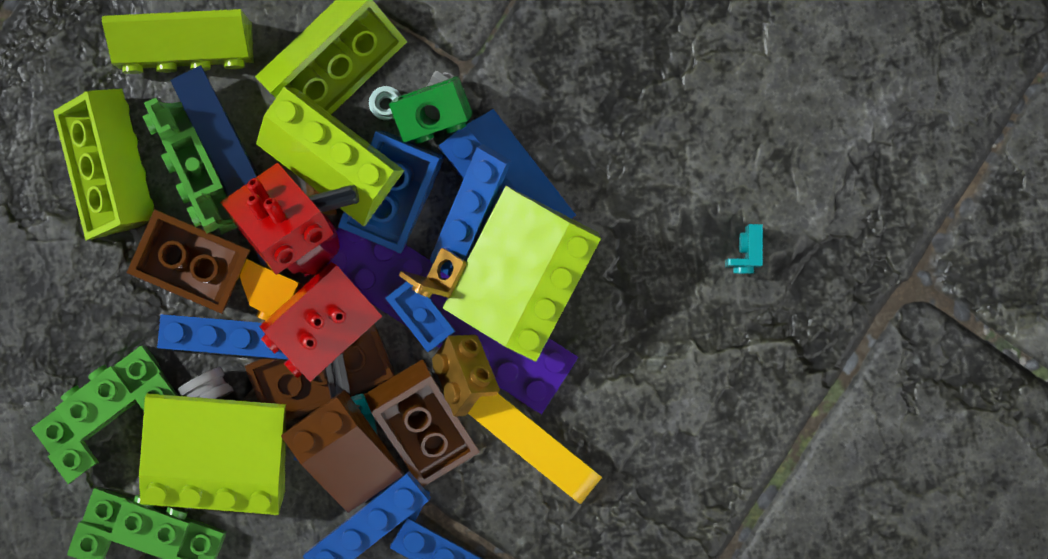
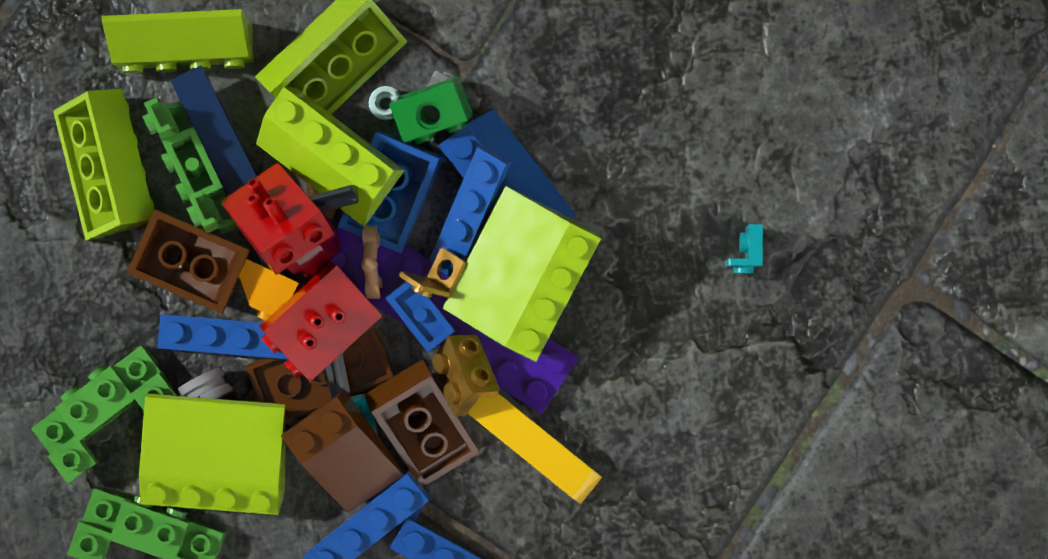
(369, 264): none -> medium nougat arm

